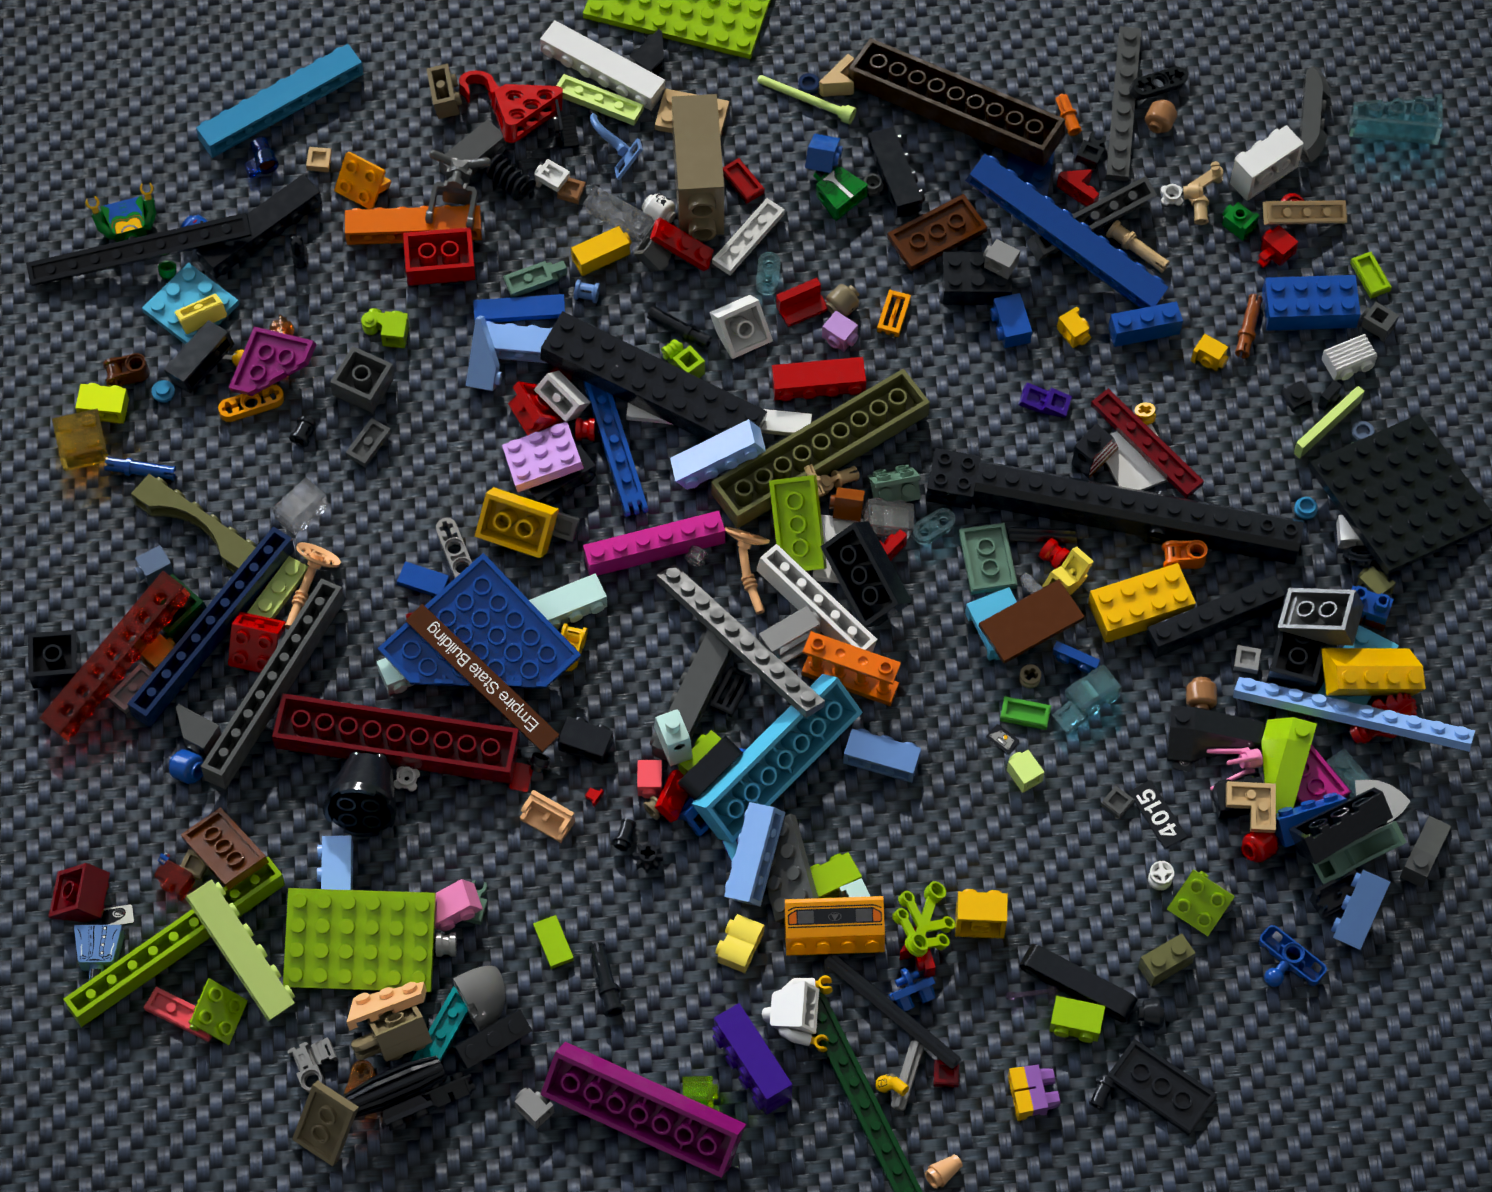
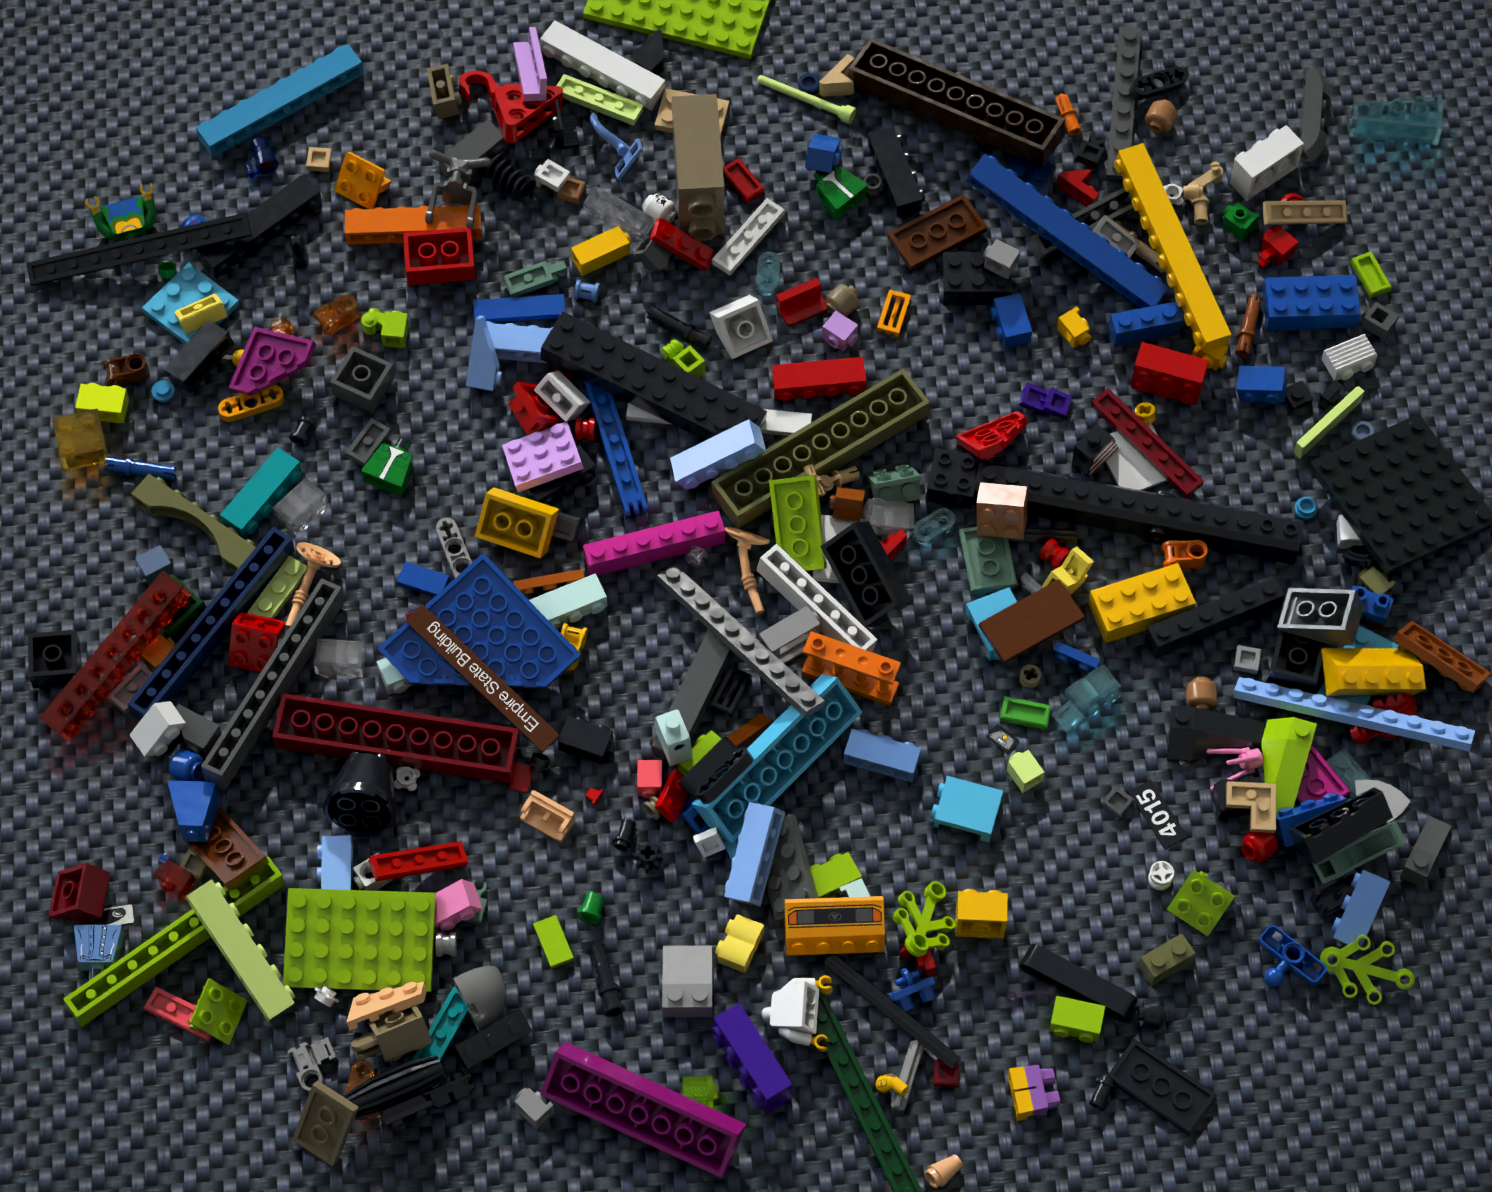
(157, 729): none -> white brick
(195, 807): none -> blue slope
(261, 493): none -> teal brick
(326, 996): none -> white plate
(335, 314): none -> clear orange piece
(340, 658): none -> clear brick
(364, 883): none -> white brick
(390, 468): none -> green torso
(418, 861): none -> red plate
(531, 68): none -> lavender fence
(549, 581): none -> orange plate
(591, 909): none -> green bush
(687, 981): none -> light grey slope
(709, 842): none -> white plate
(724, 775): none -> black beam
(750, 731): none -> reddish brown tile
(967, 807): none -> medium azure panel
(993, 436): none -> red plate
(1001, 510): none -> nougat brick
(1116, 235): none -> light grey plate
(1169, 373): none -> red brick
(1172, 248): none -> yellow brick
(1262, 384): none -> blue brick
(1362, 967): none -> lime plant
(1441, 656): none -> dark orange plate

